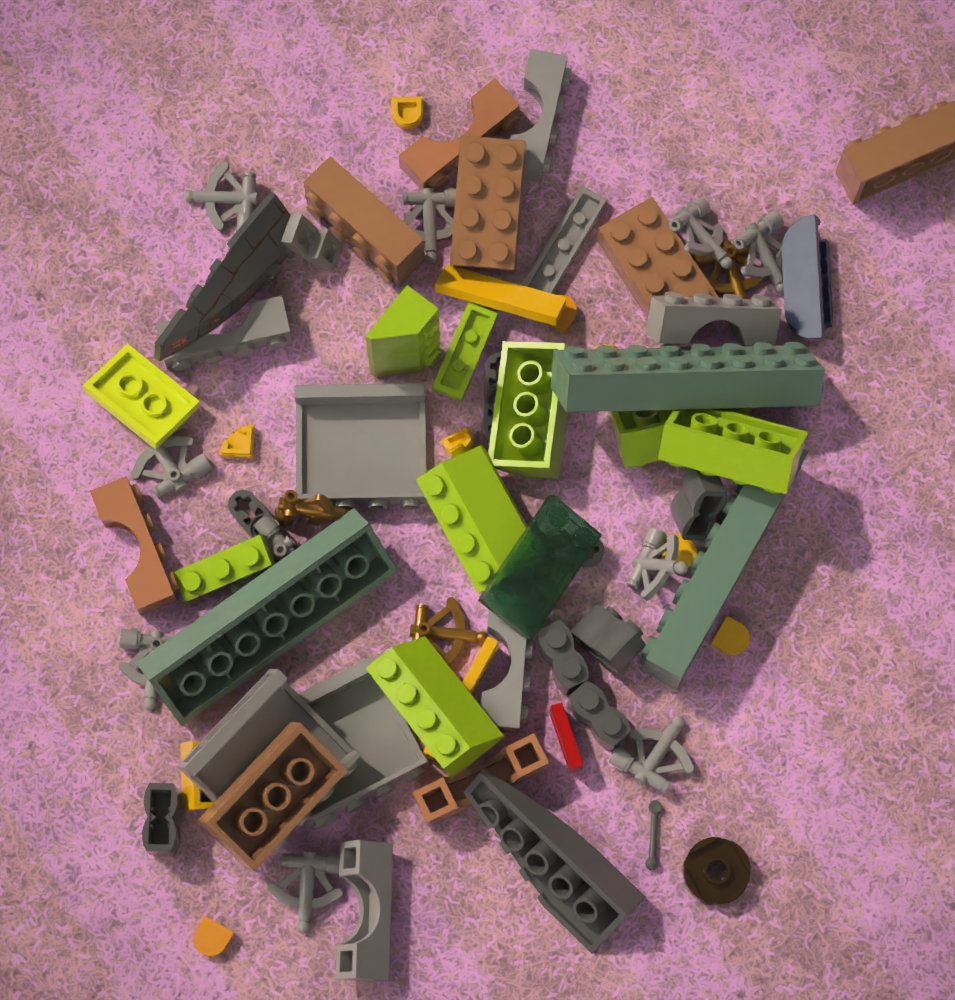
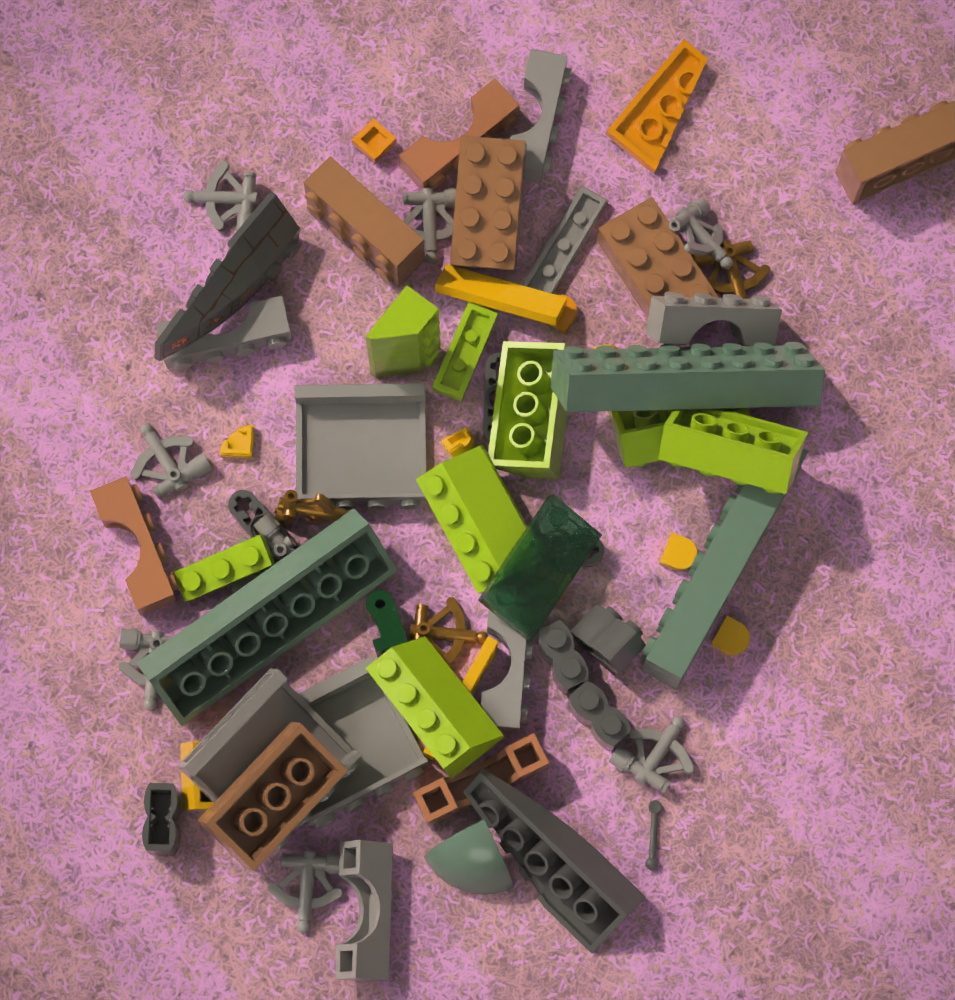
(141, 396): neon yellow plate -> none
(212, 938): light orange tile -> none
(311, 243): light grey slope -> none
(374, 141): none -> light orange plate
(383, 611): none -> dark green leg
(407, 111): yellow tile -> none
(471, 861): none -> sand green brick
(566, 738): red tile -> none
(648, 565): light grey piece -> none
(654, 112): none -> light orange wing
(697, 504): dark grey brick -> none
(721, 852): dark brown plate -> none
(757, 238): light grey piece -> none
(807, 279): brick -> none

